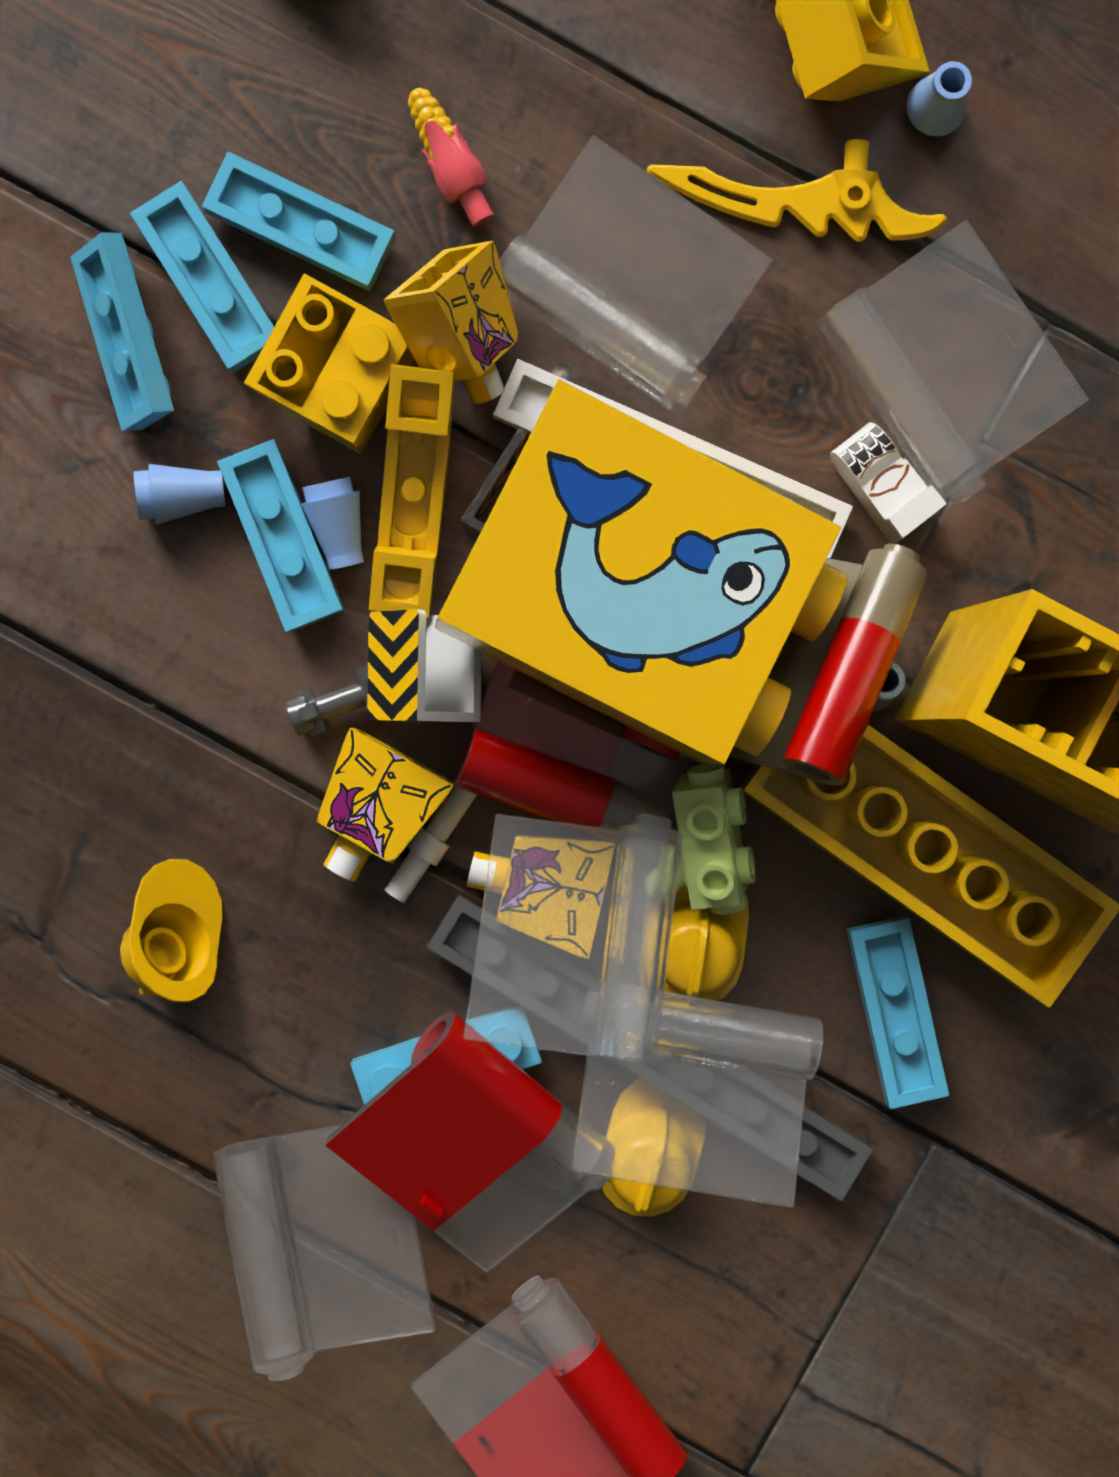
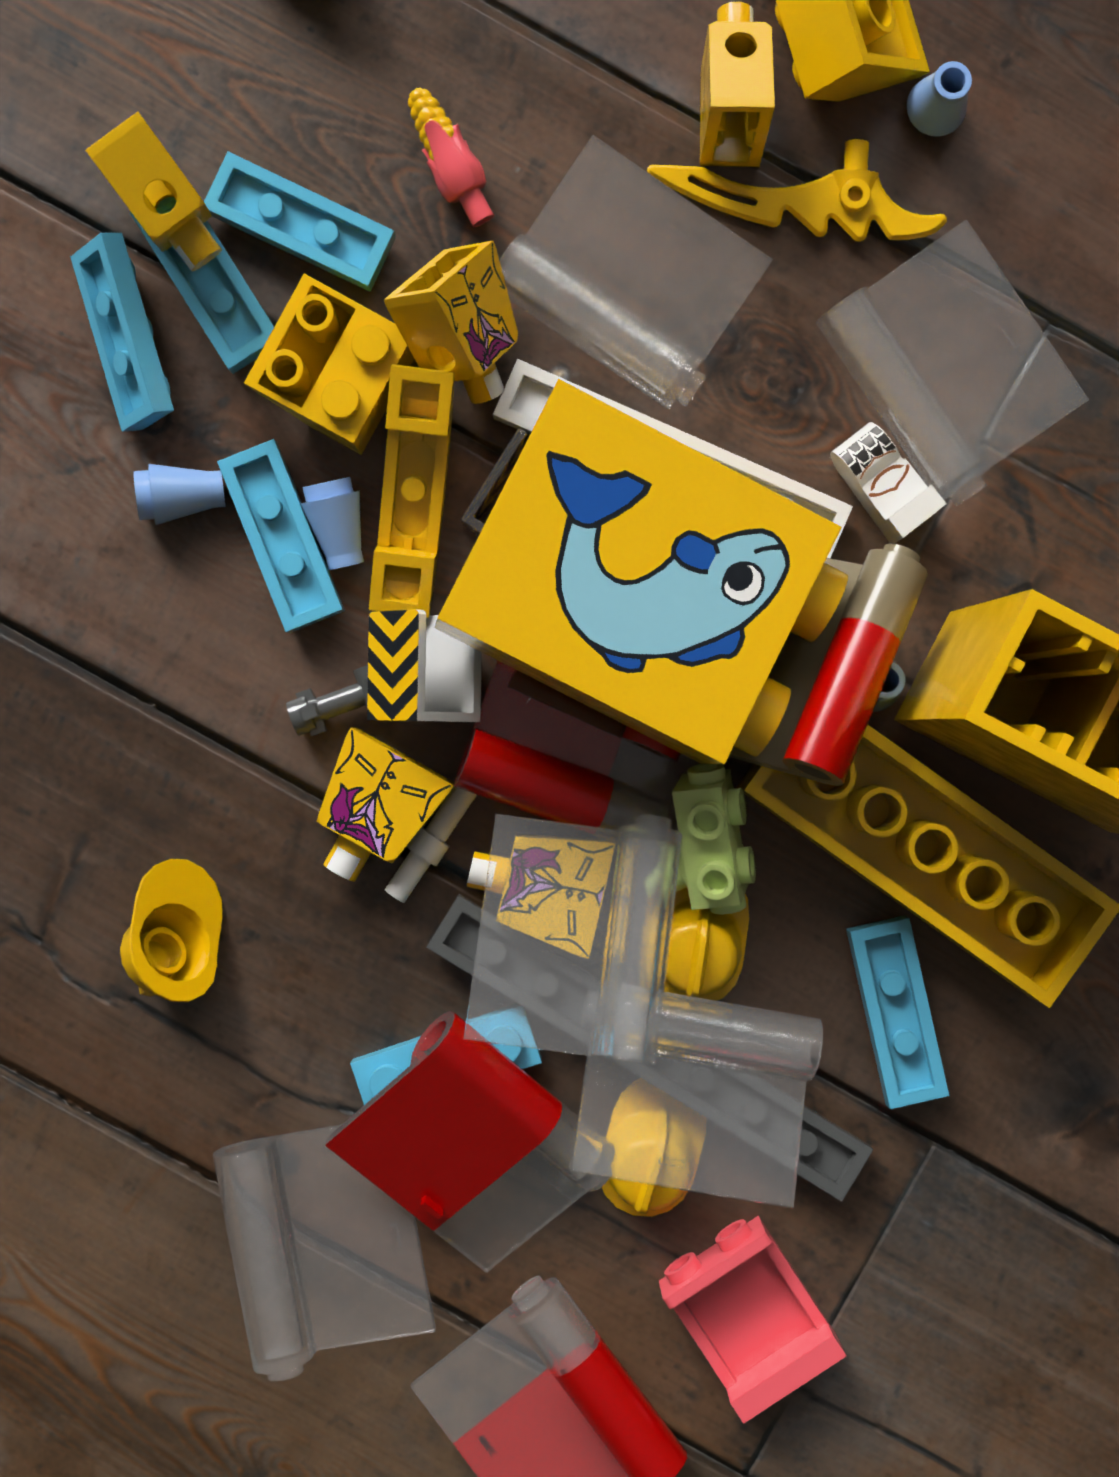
(144, 176): none -> yellow torso
(736, 88): none -> yellow torso
(751, 1317): none -> coral panel

